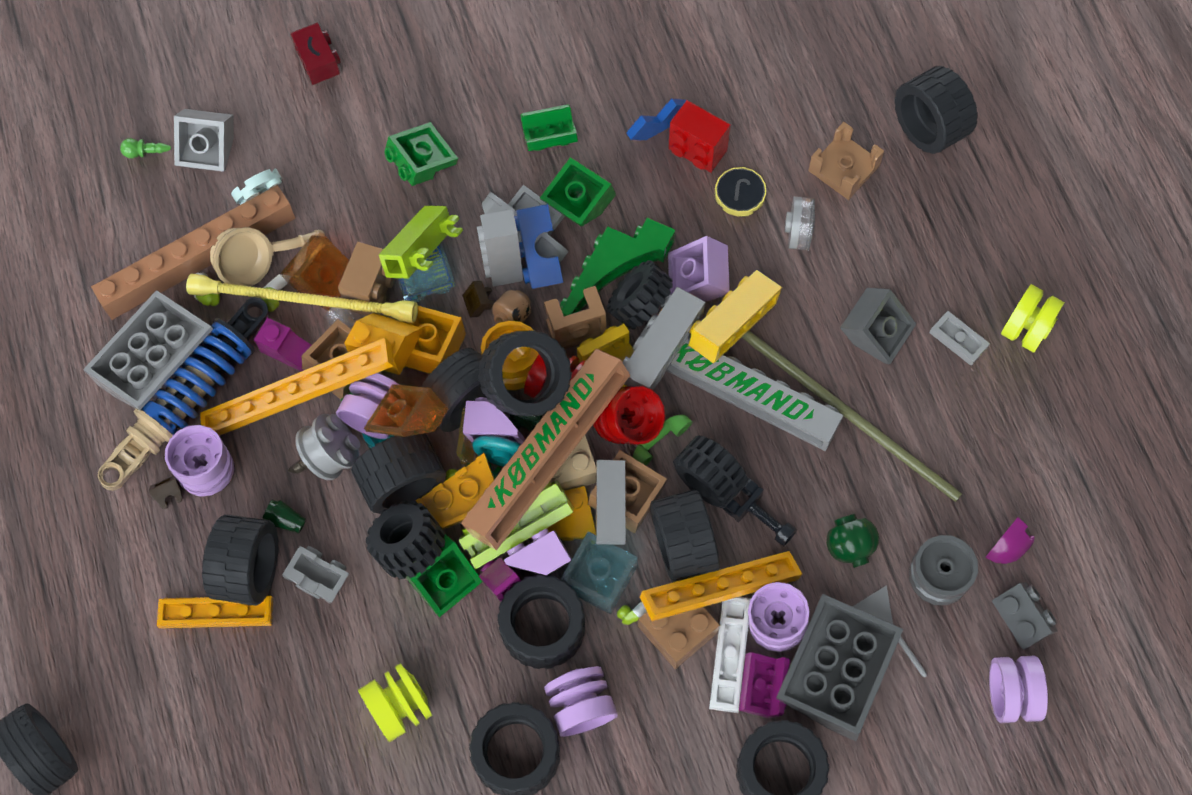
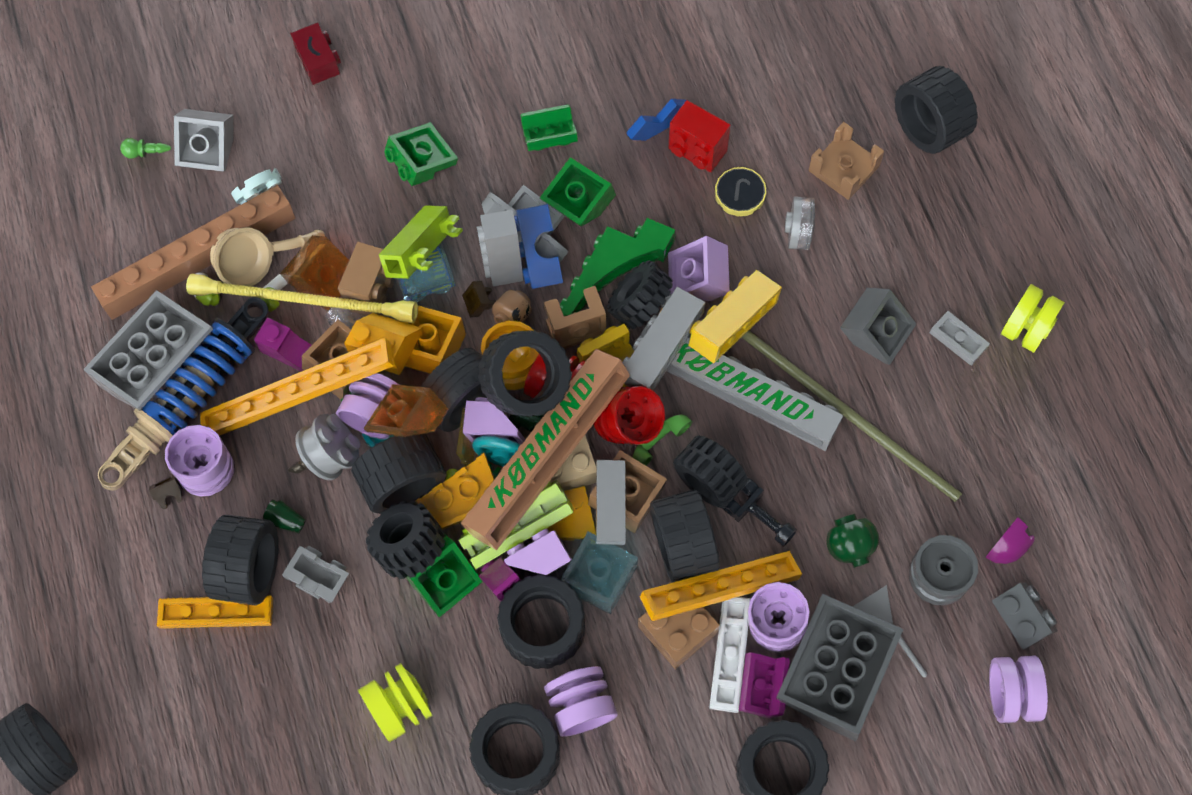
(630, 616): lime arm -> none

